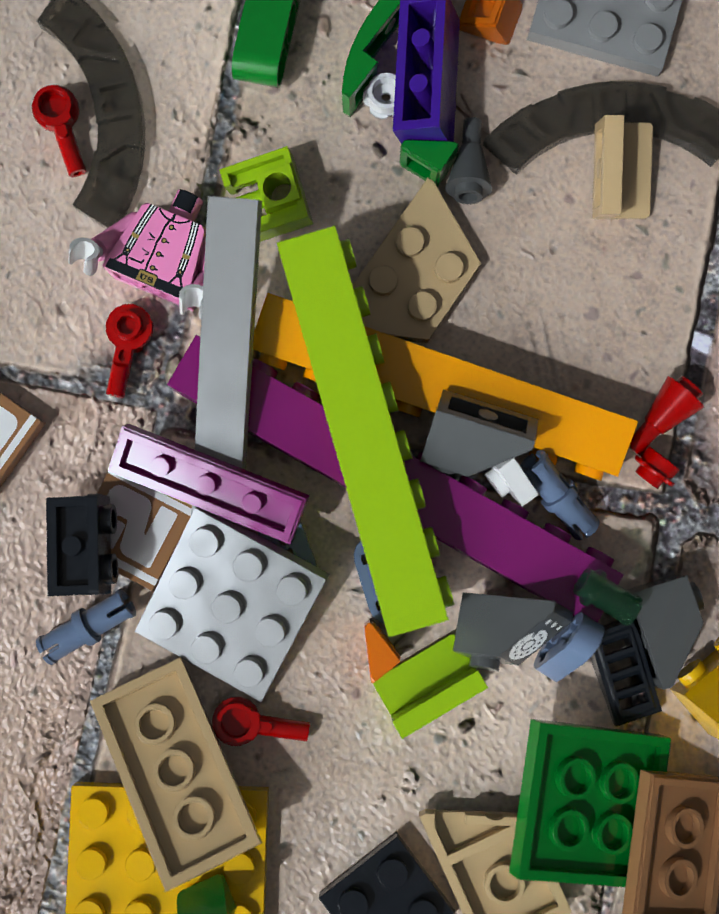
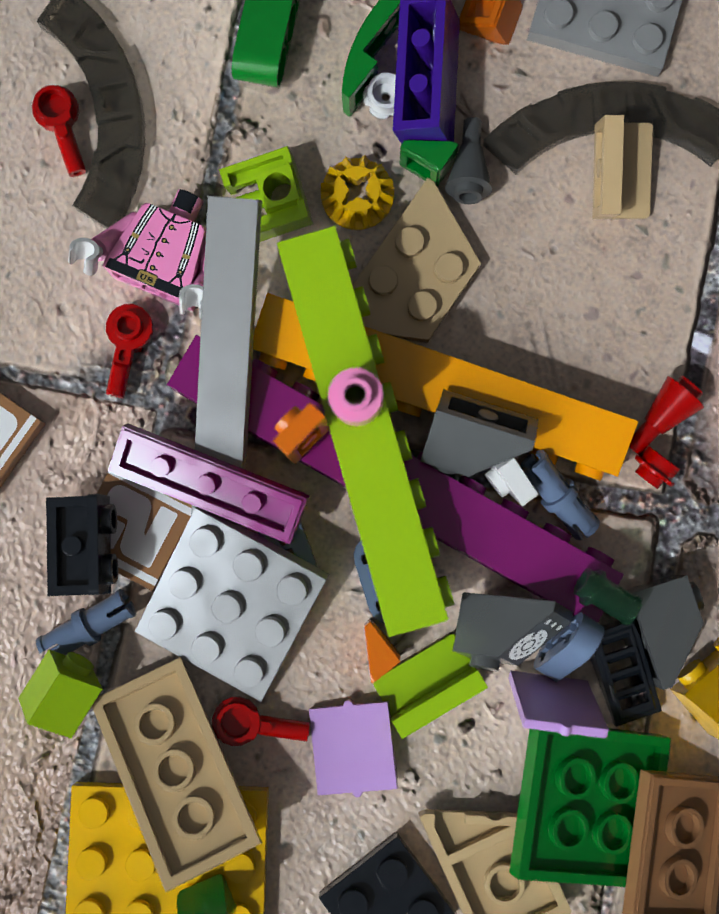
(60, 693): none -> lime brick
(300, 431): none -> orange plate
(353, 748): none -> lavender piece
(356, 414): none -> bright pink brick
(357, 213): none -> yellow gear
(557, 706): none -> lavender piece

